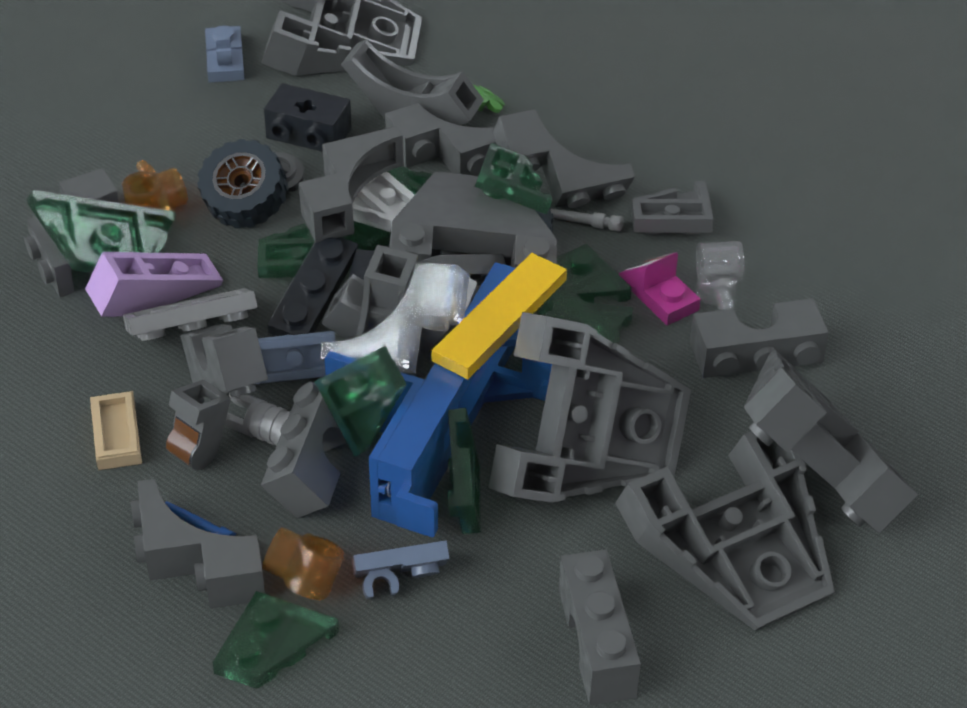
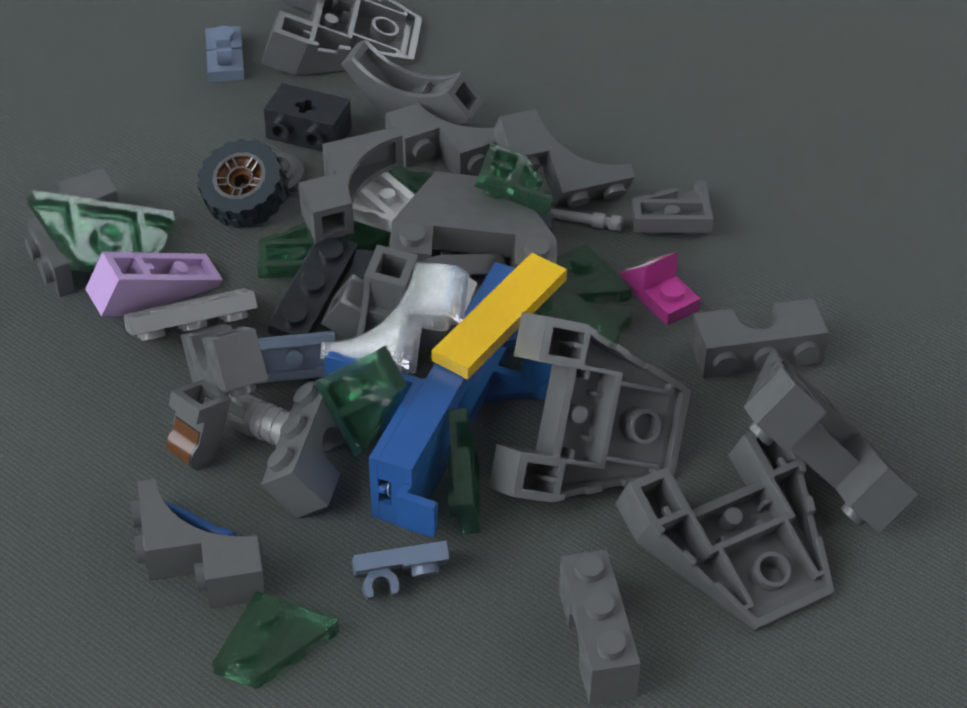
(115, 430): tan tile -> none
(154, 189): clear orange piece -> none
(304, 562): clear orange piece -> none
(491, 100): bright green plant -> none
(718, 272): clear piece -> none

